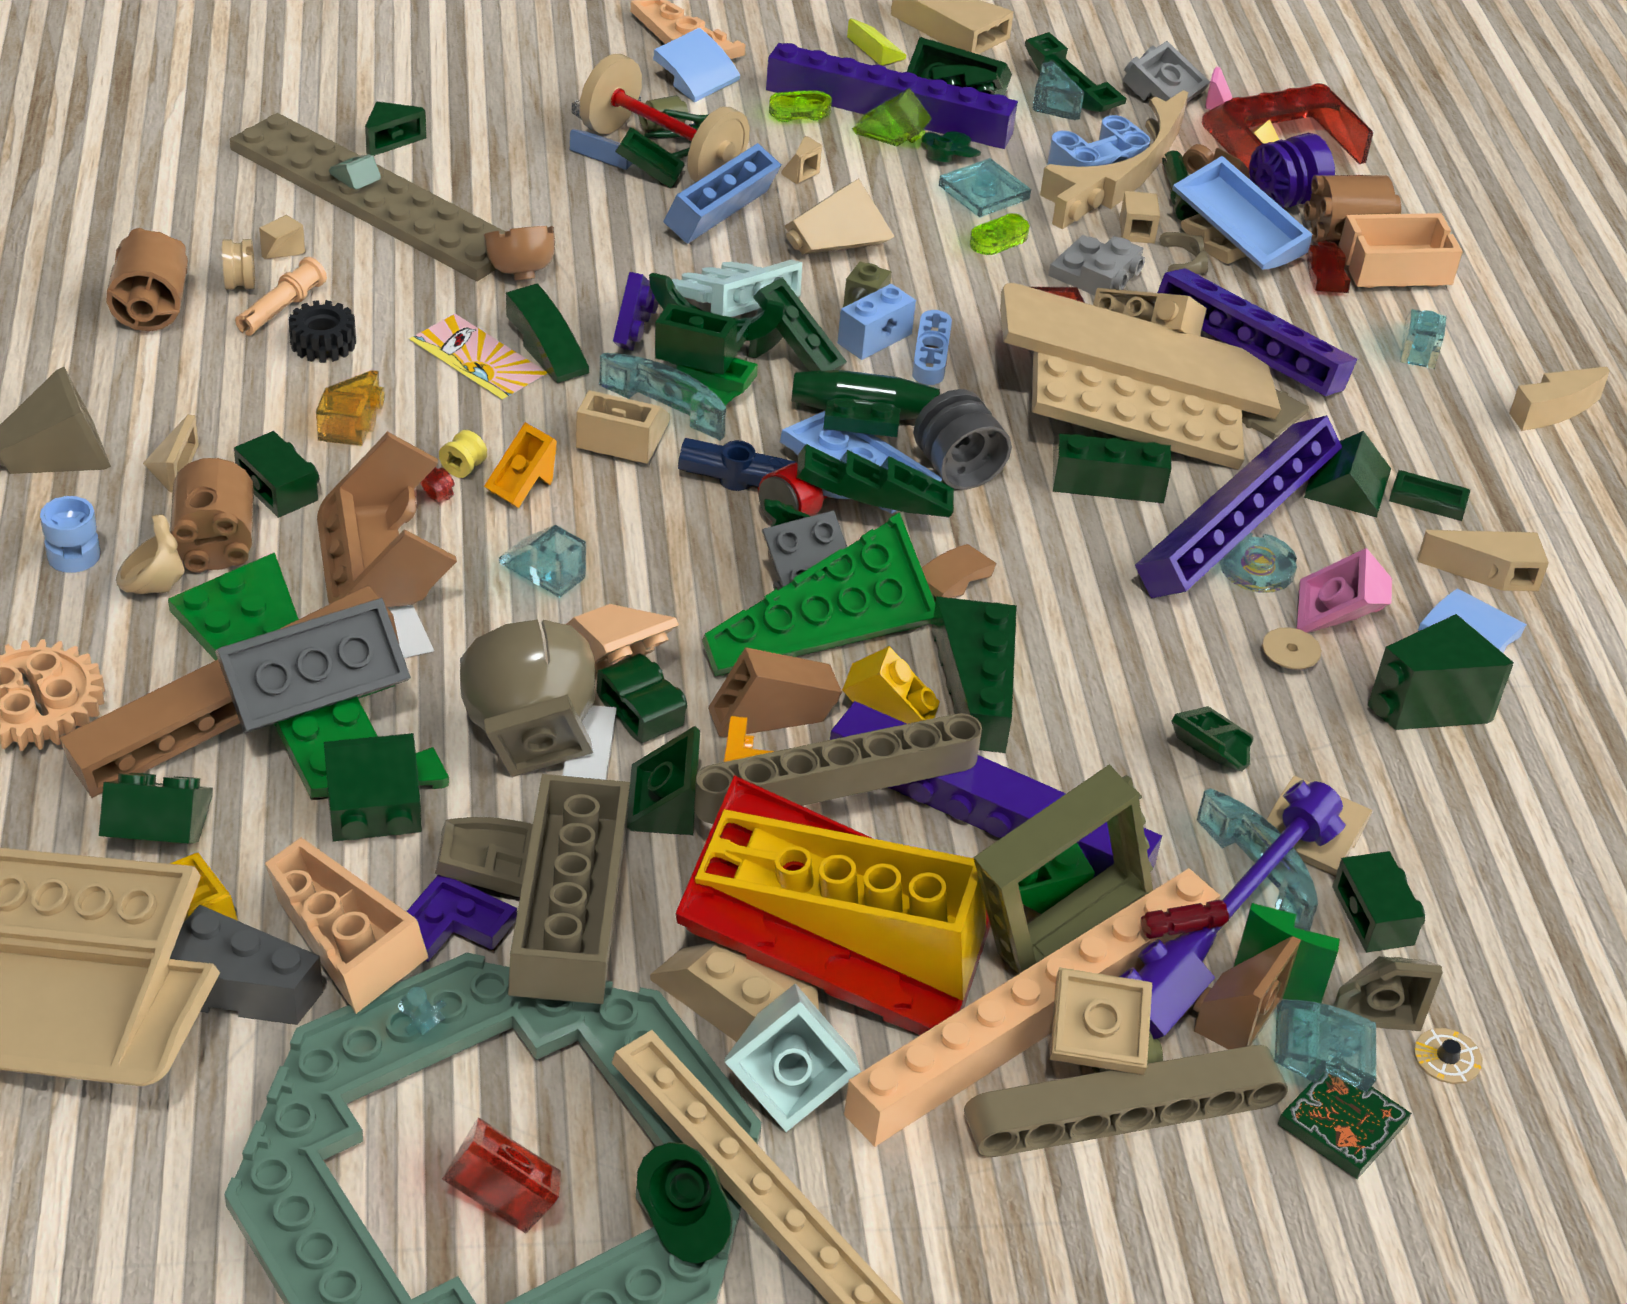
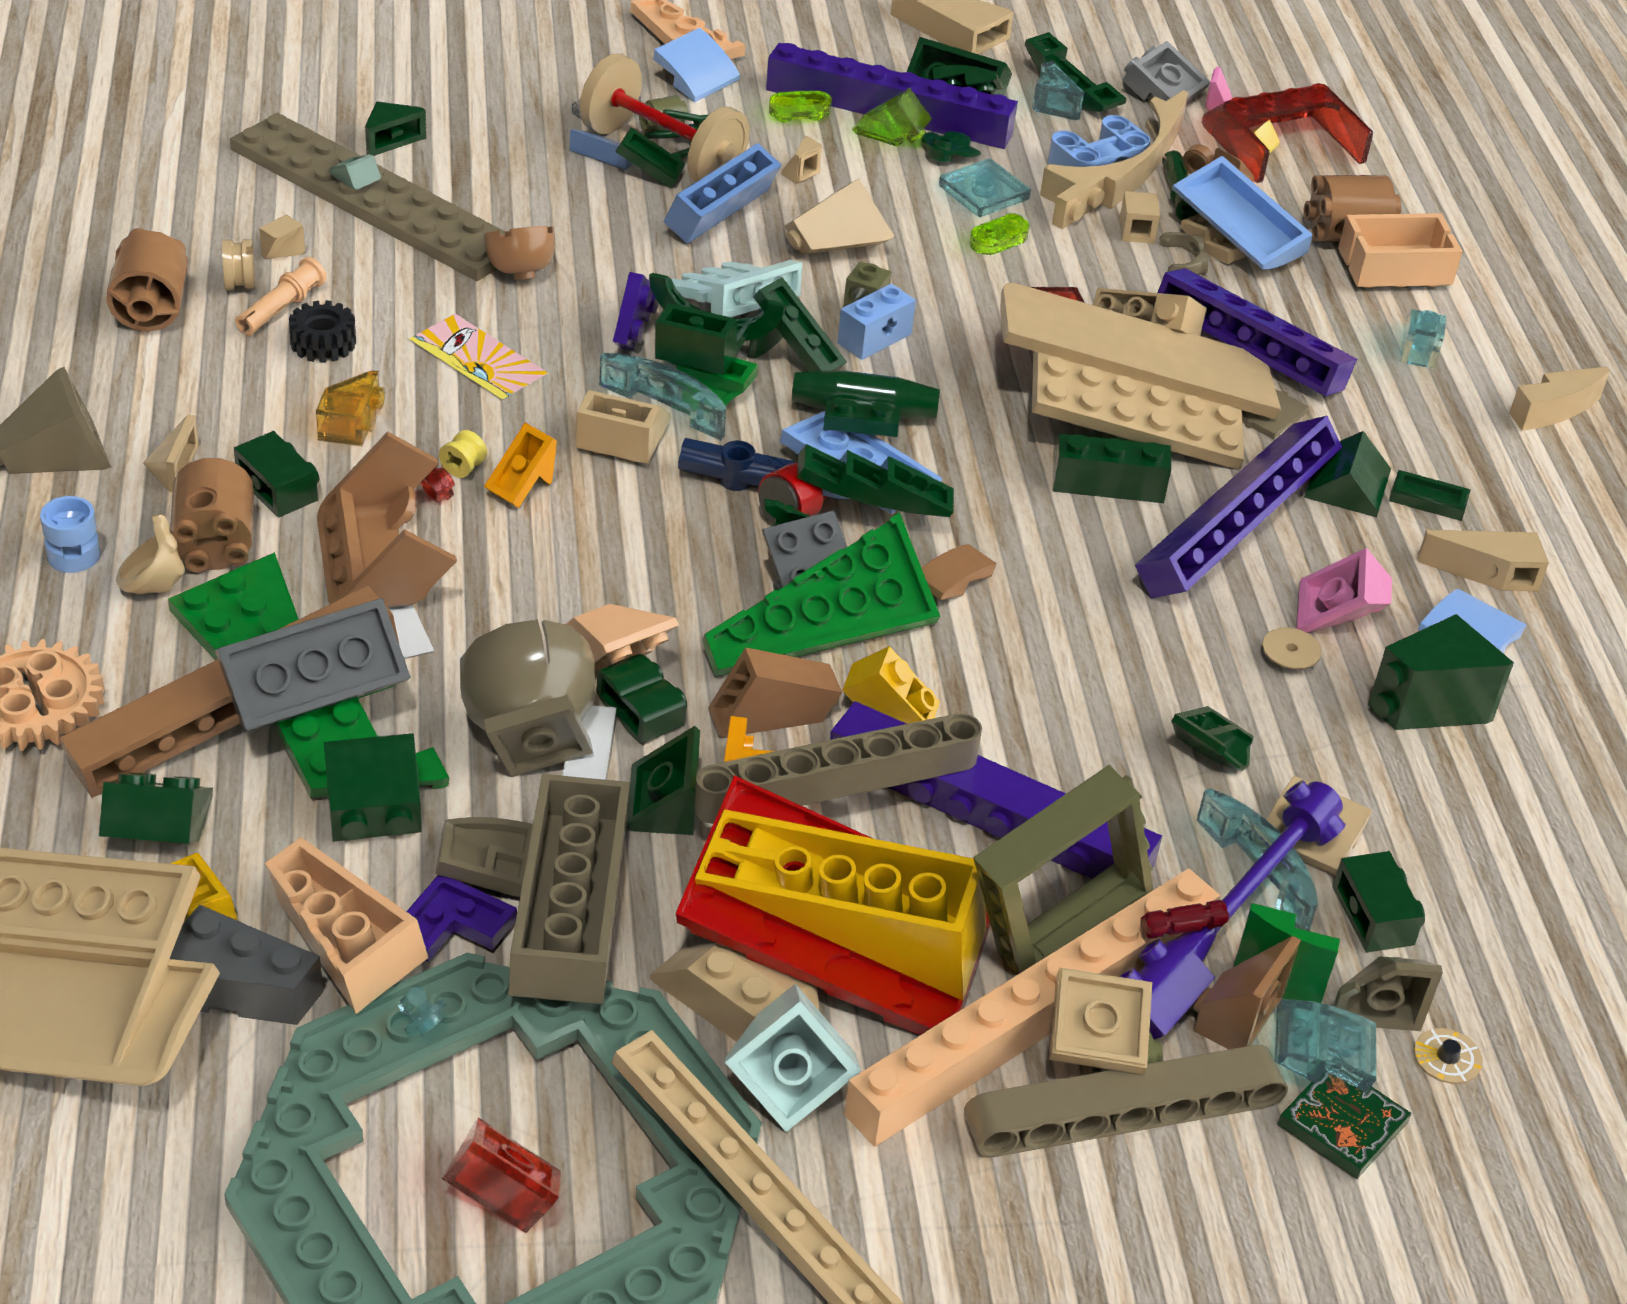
(545, 333): dark green slope -> none
(549, 559): clear light blue slope -> none
(685, 1201): dark green piece -> none
(873, 43): neon yellow slope -> none
(934, 356): light blue beam -> none
(962, 439): flat silver wheel -> none
(978, 661): dark green wedge -> none
(1056, 879): green slope -> none
(1098, 265): light grey plate -> none
(1260, 564): clear light blue tile -> none
(1287, 167): dark purple wheel -> none
(1326, 268): clear red slope -> none

